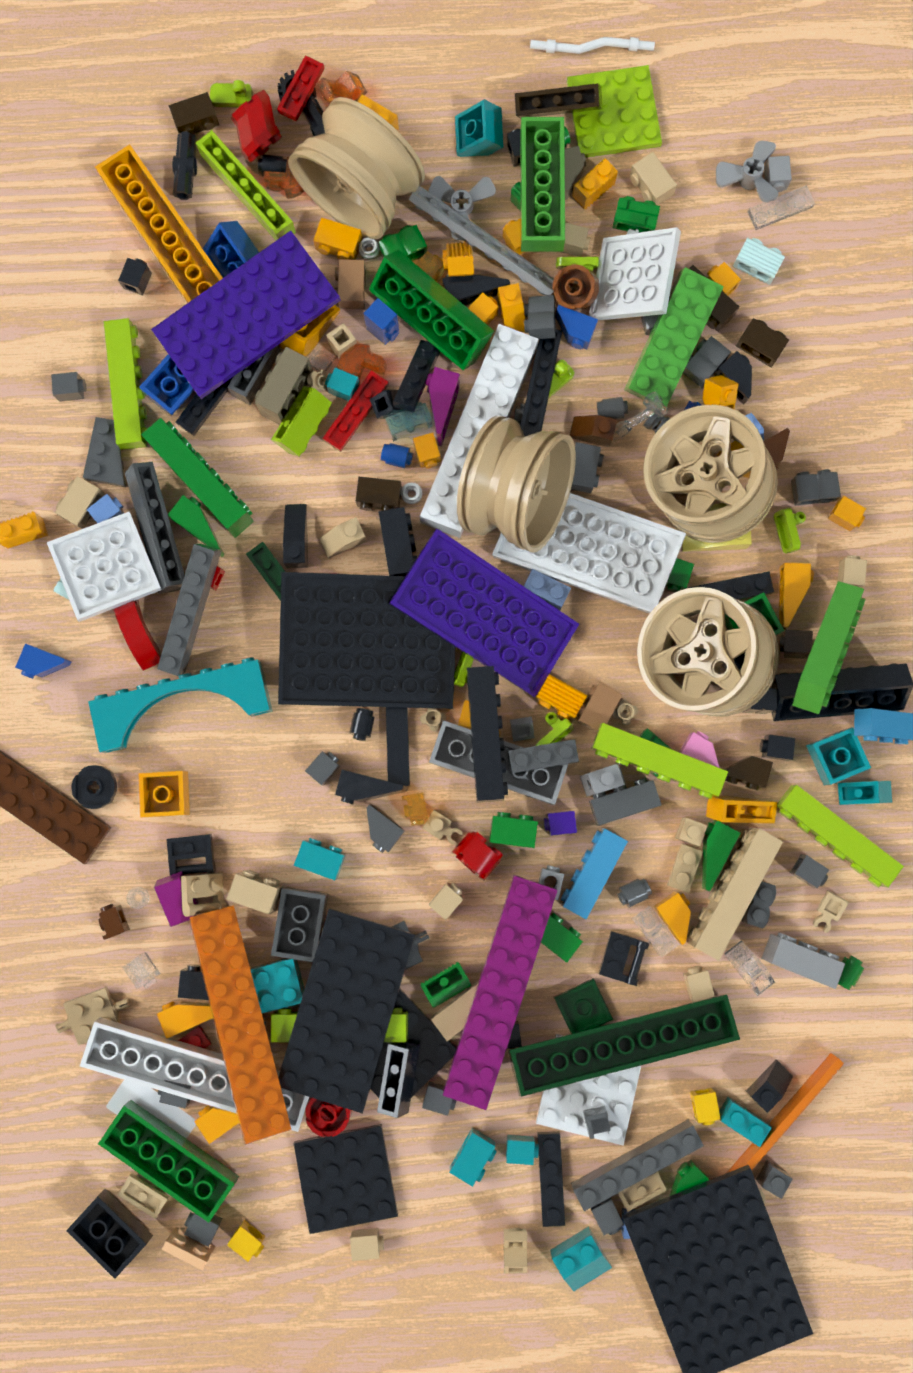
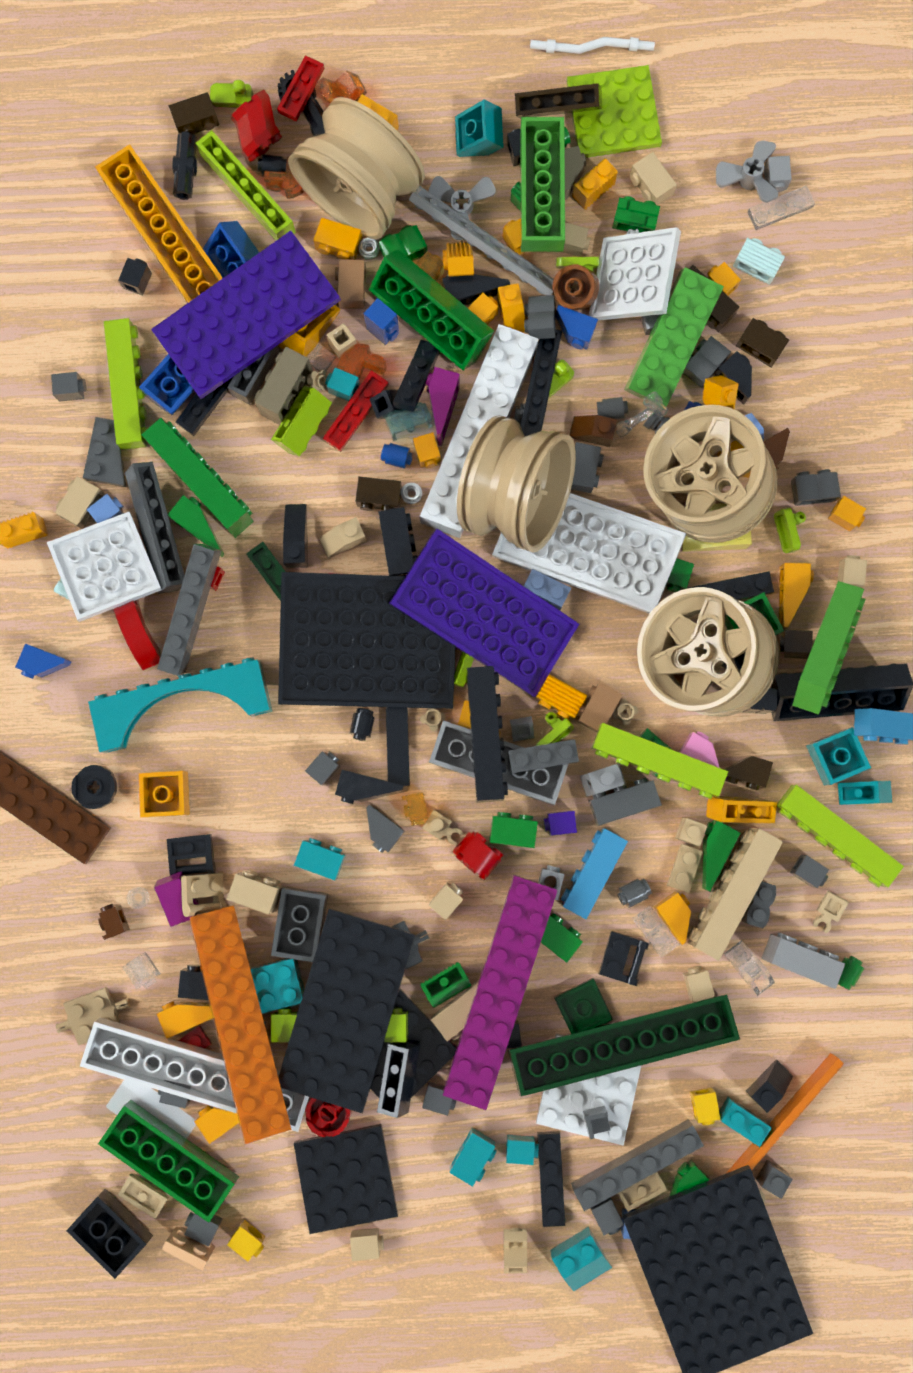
(777, 747): black brick -> none

